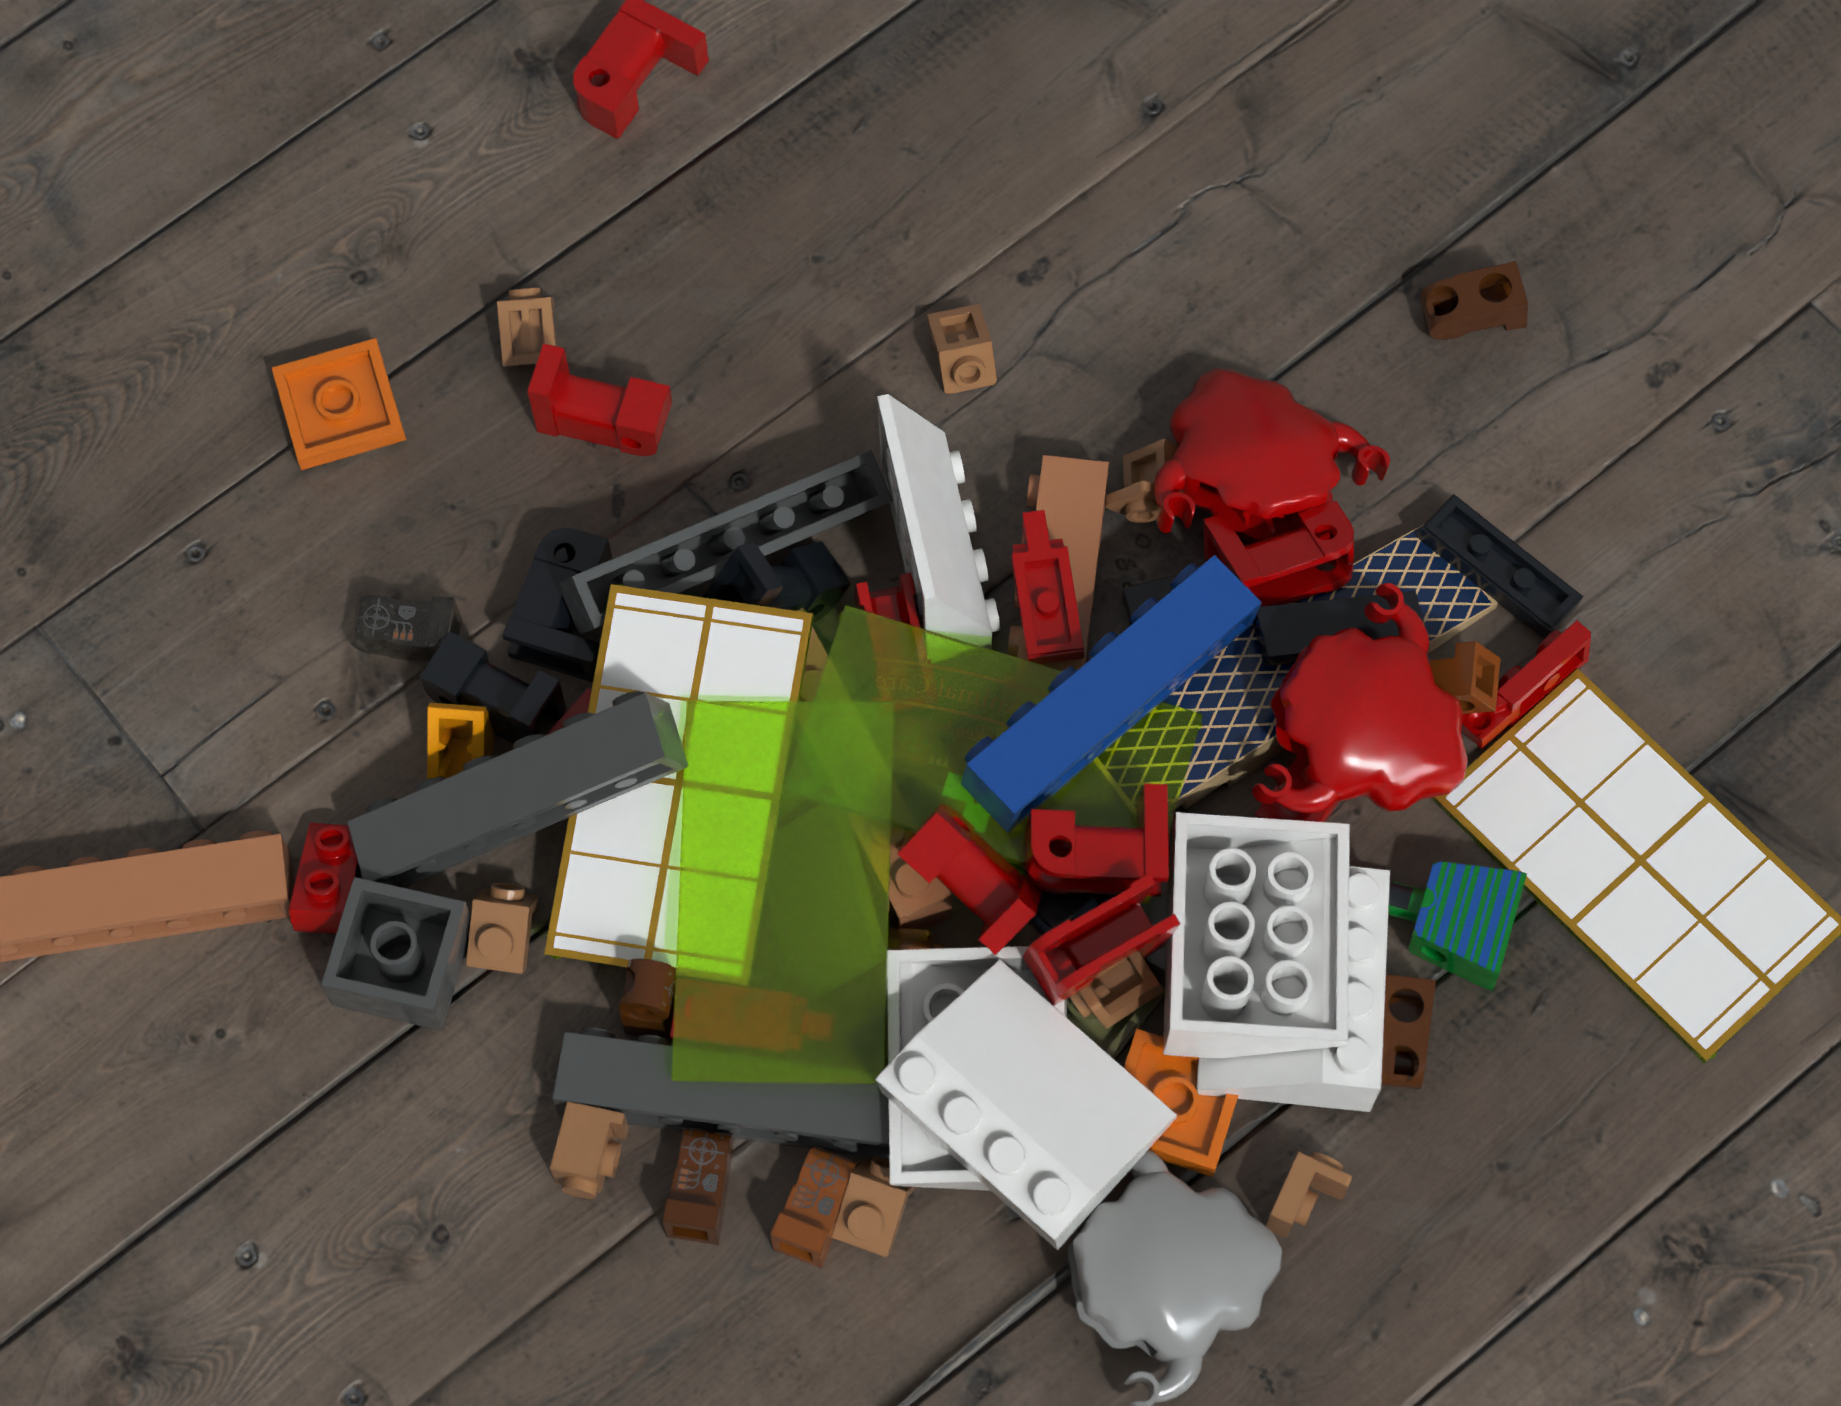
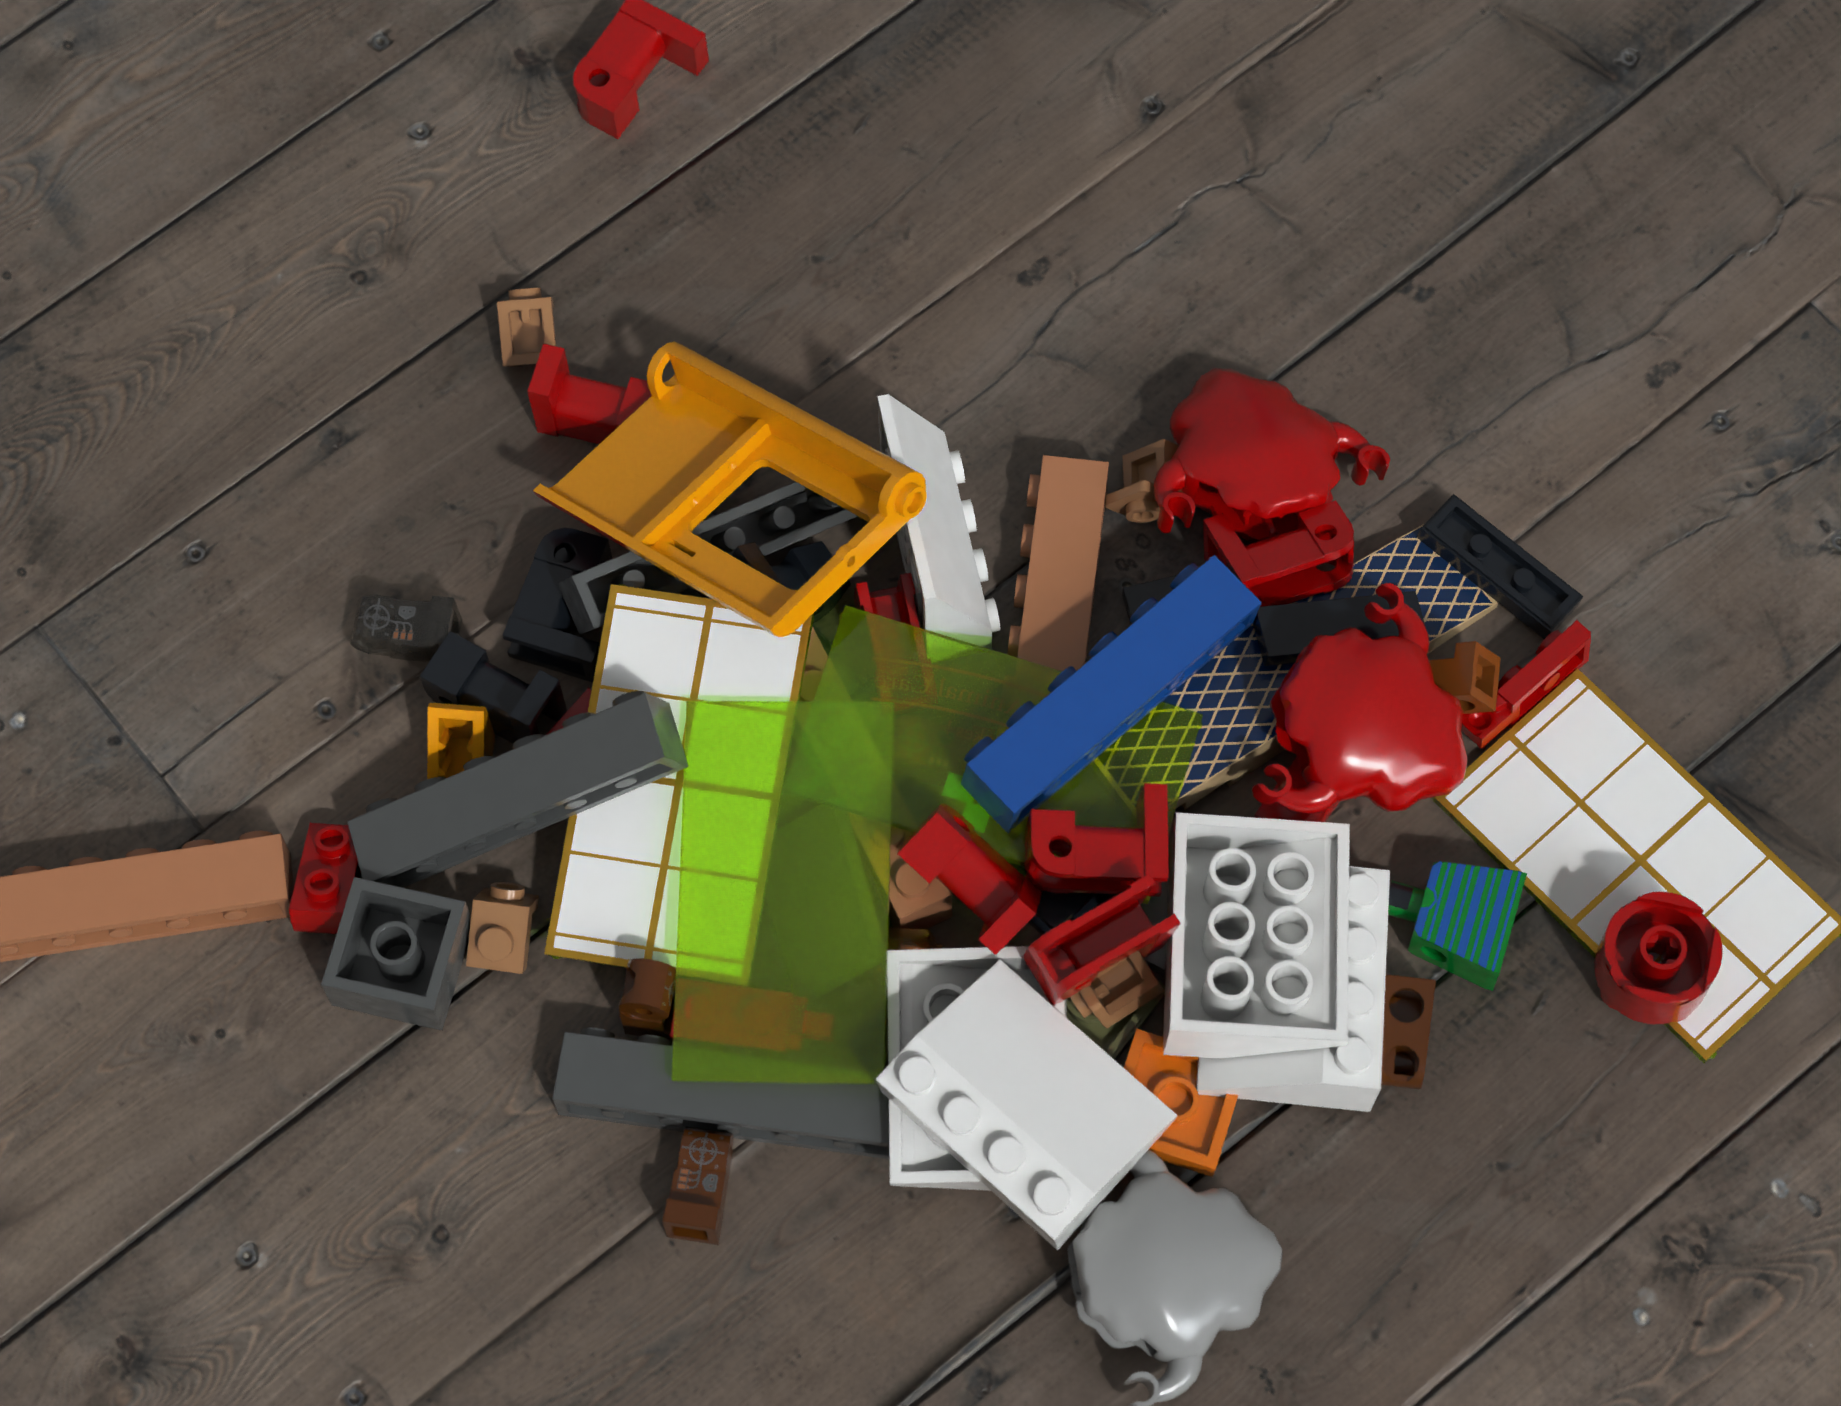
(338, 404): orange plate -> none
(587, 1149): medium nougat brick -> none
(695, 449): none -> light orange piece
(813, 1207): dark orange leg -> none
(871, 1208): medium nougat bracket -> none
(963, 348): medium nougat bracket -> none
(1046, 594): red hinge -> none
(1296, 1199): medium nougat bracket -> none
(1475, 302): reddish brown leg -> none
(1688, 951): none -> red brick

